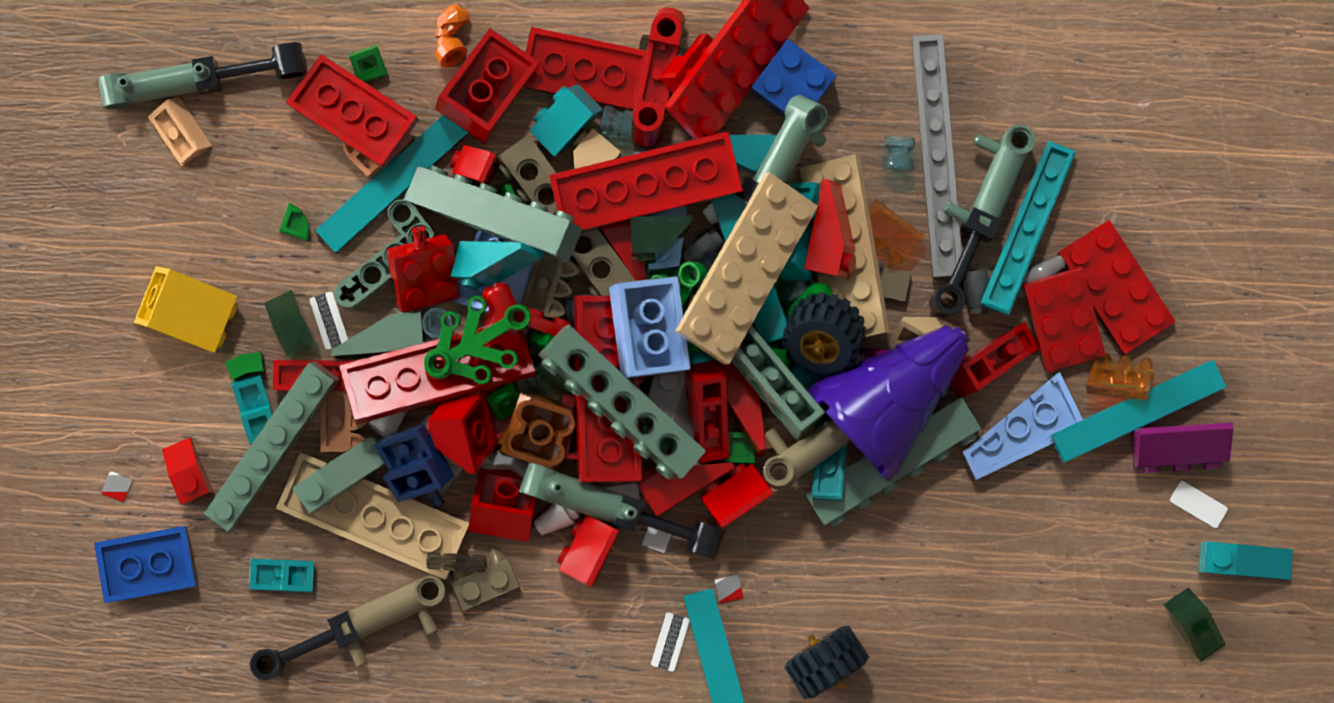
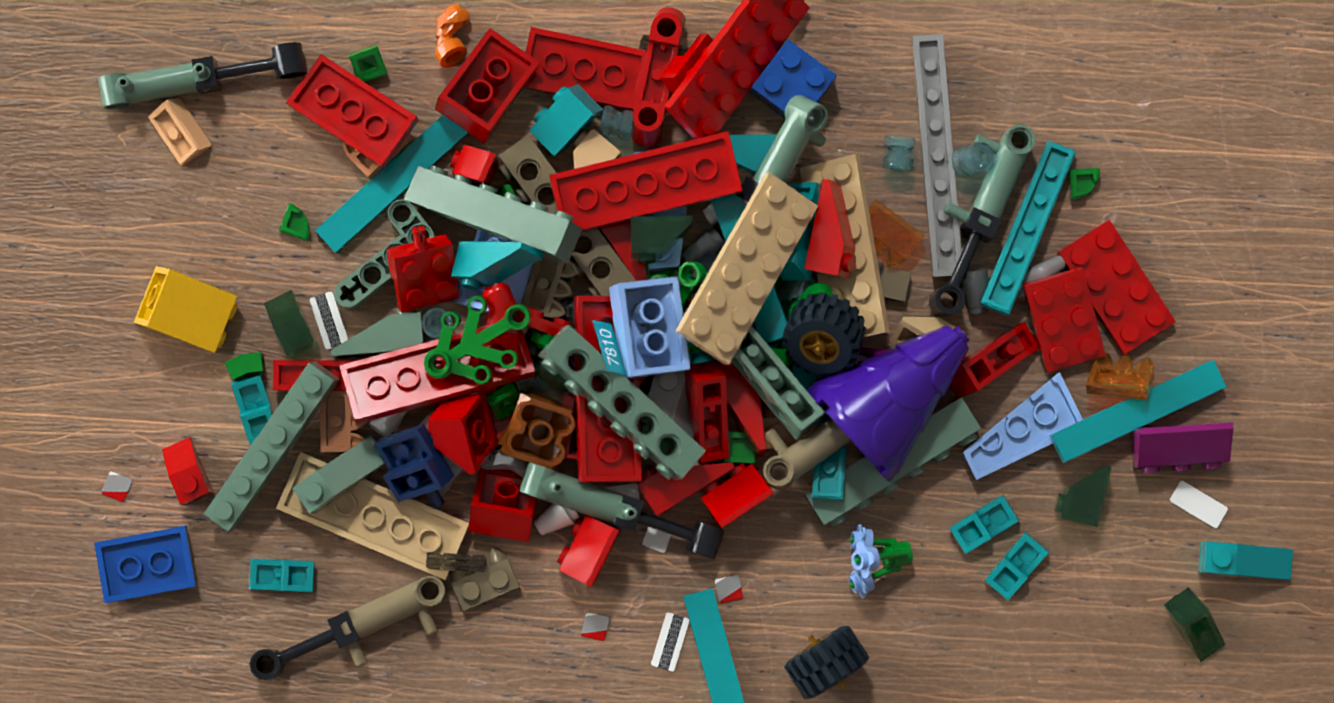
(595, 626): none -> light grey sticker
(609, 347): none -> teal sticker
(867, 559): none -> plant
(972, 159): none -> clear light blue wheel
(984, 524): none -> teal slope
(1016, 565): none -> teal slope
(1082, 182): none -> green tile
(1084, 499): none -> clear green slope

